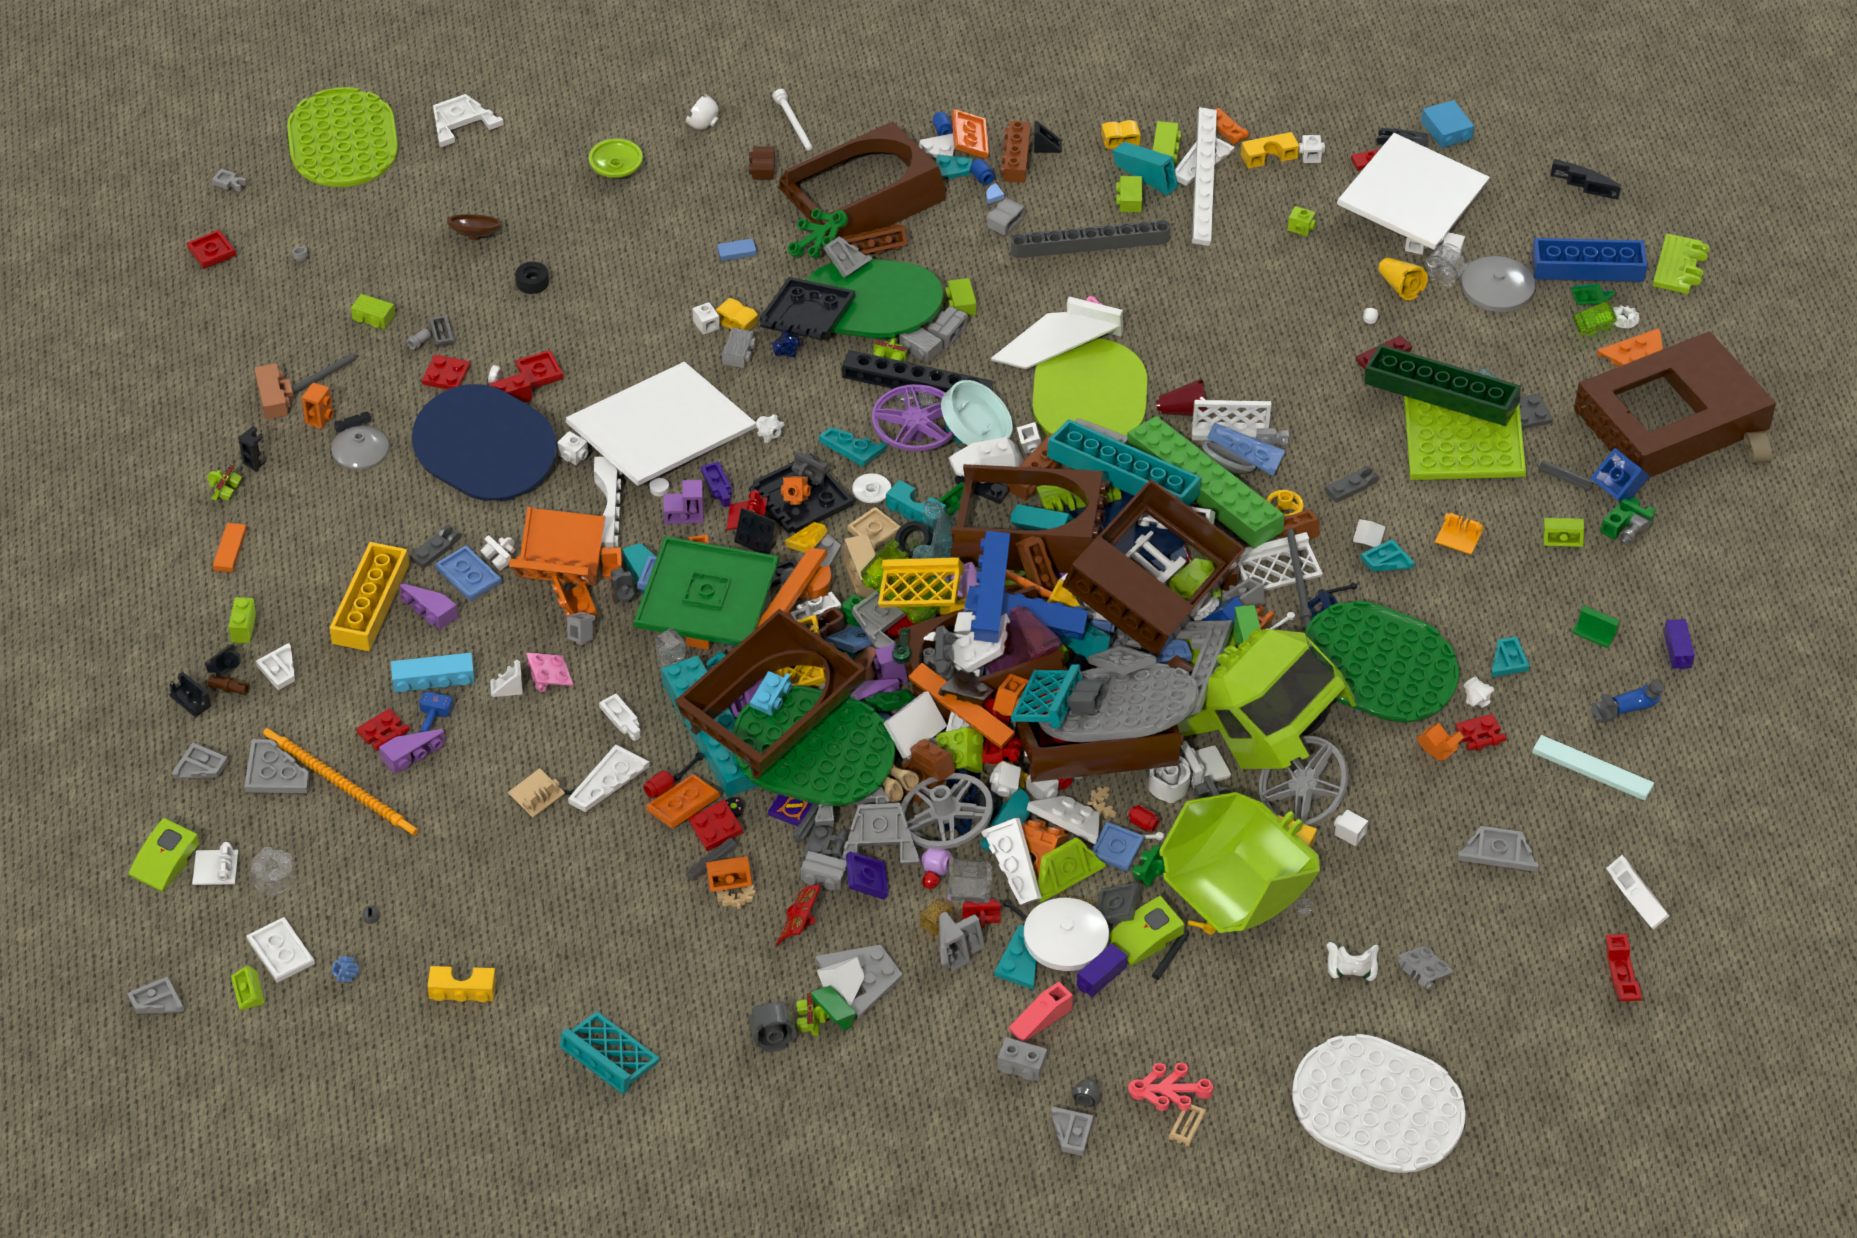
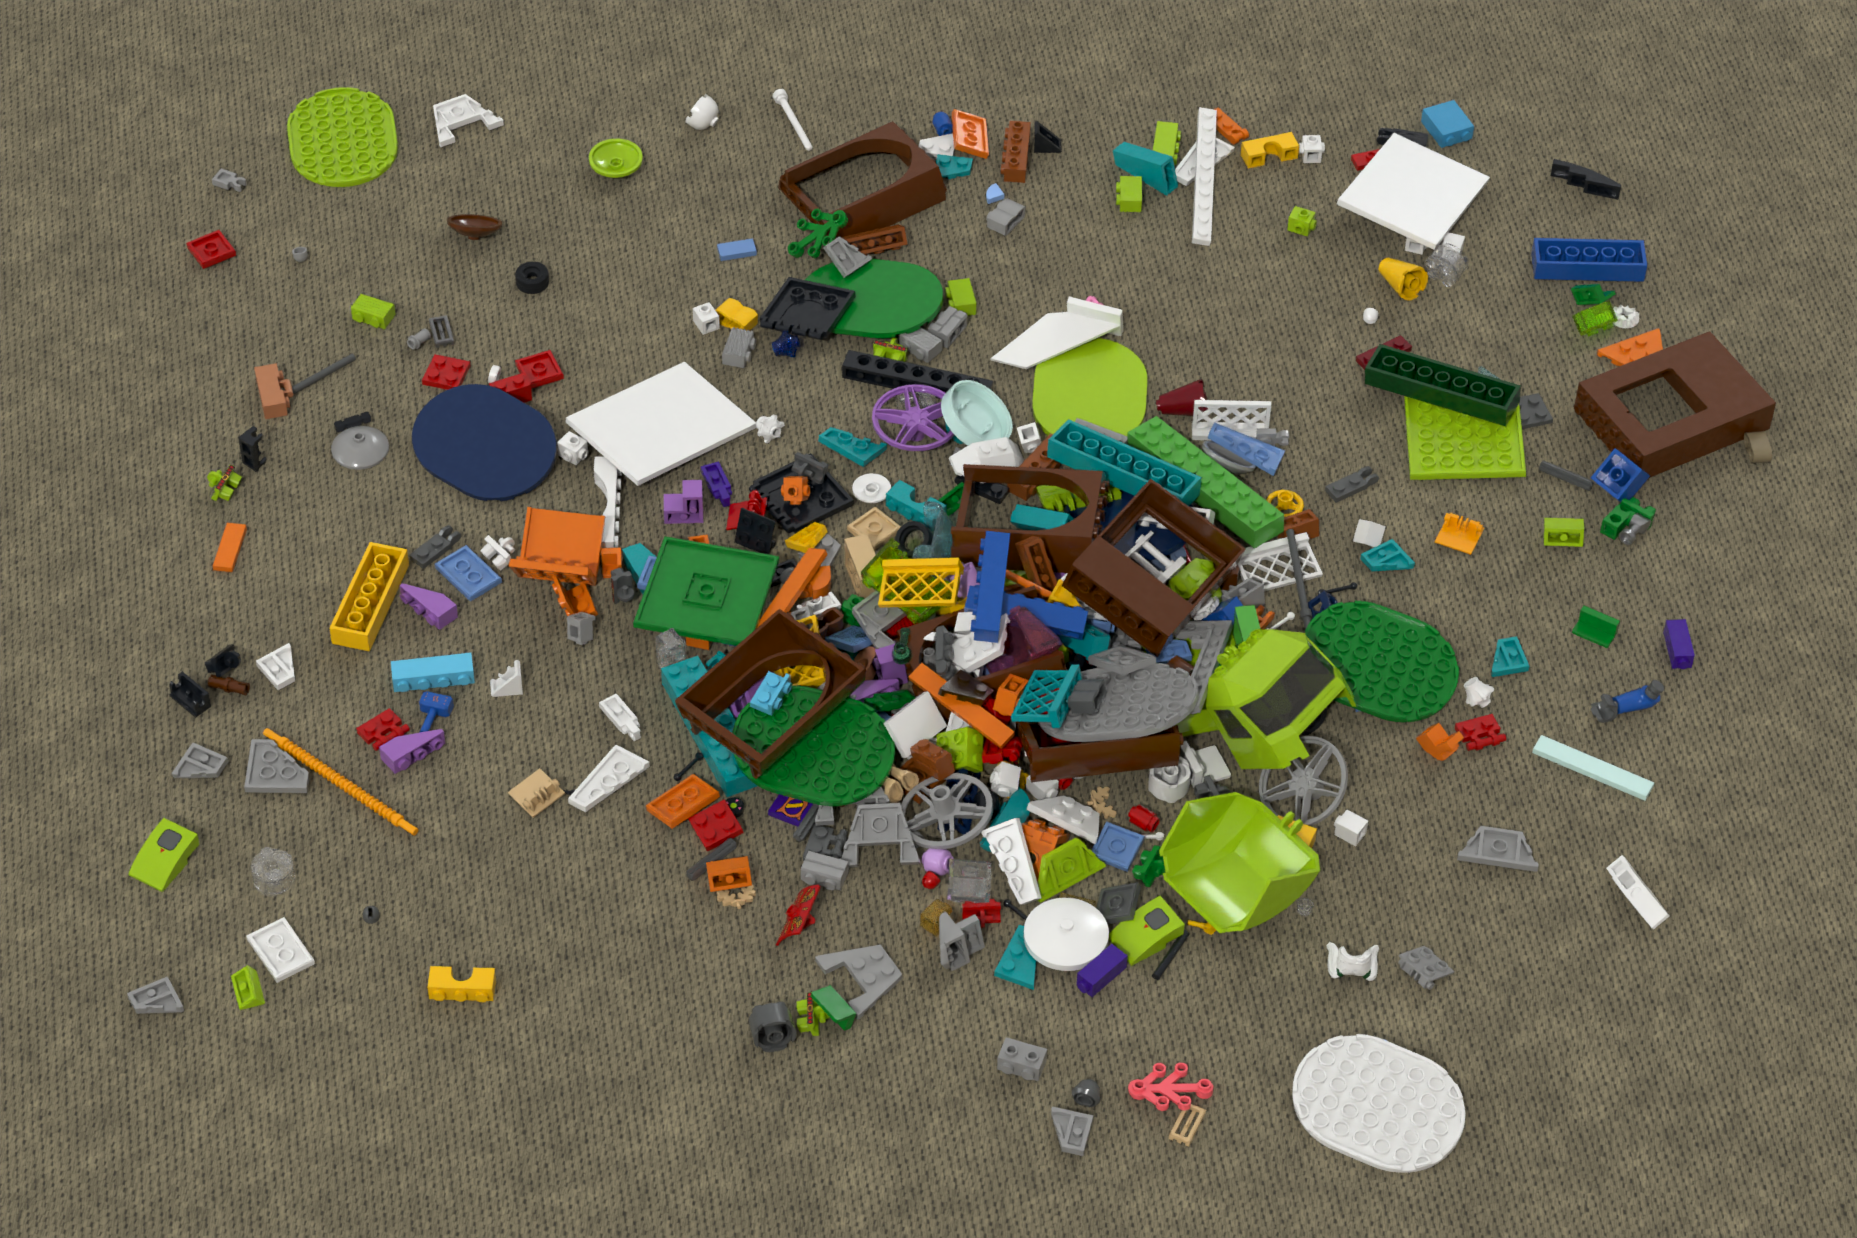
(215, 866): white hinge -> none
(242, 620): lime brick -> none
(317, 405): orange brick -> none
(345, 969): medium blue gear -> none
(548, 670): bright pink hinge -> none
(597, 1059): teal fence -> none
(658, 784): red brick -> none
(659, 487): white tile -> none
(762, 162): reddish brown brick -> none
(844, 978): white slope -> none
(866, 875): dark purple tile -> none
(982, 171): blue brick -> none
(1044, 1011): coral slope -> none
(1090, 239): dark grey beam -> none
(1117, 133): yellow brick -> none
(1498, 284): light grey dish -> none
(1621, 968): red slope -> none
(1678, 263): lime hinge -> none

